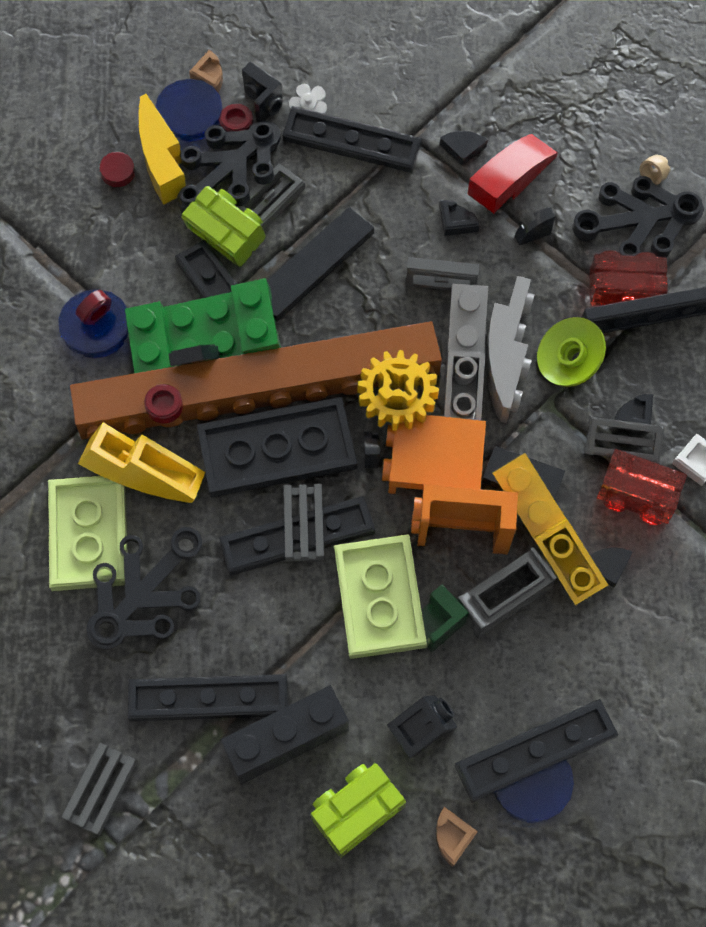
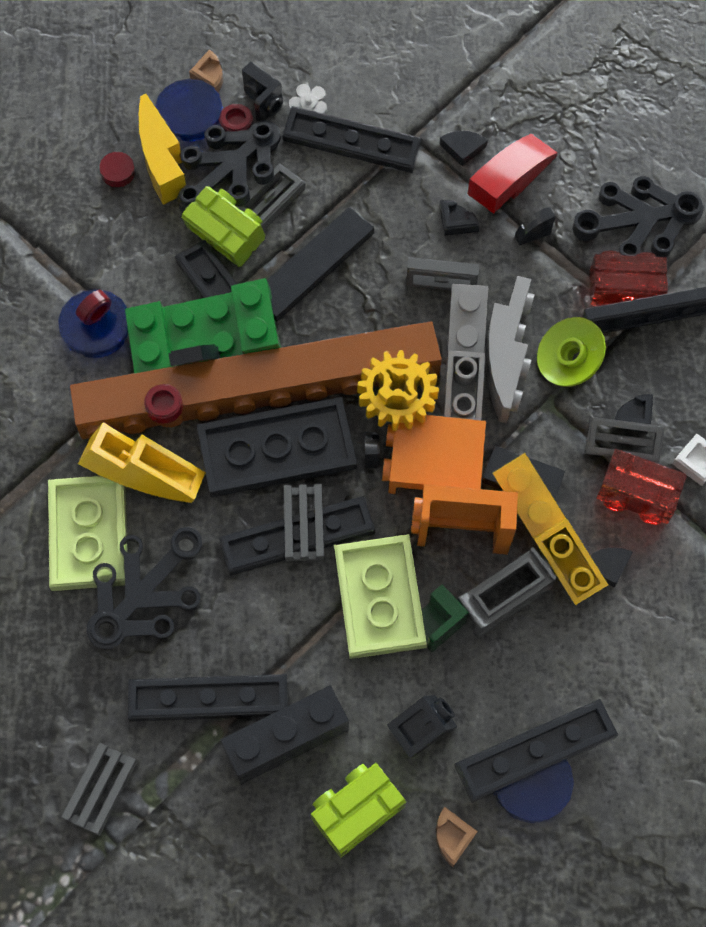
(659, 173): tan hinge -> none

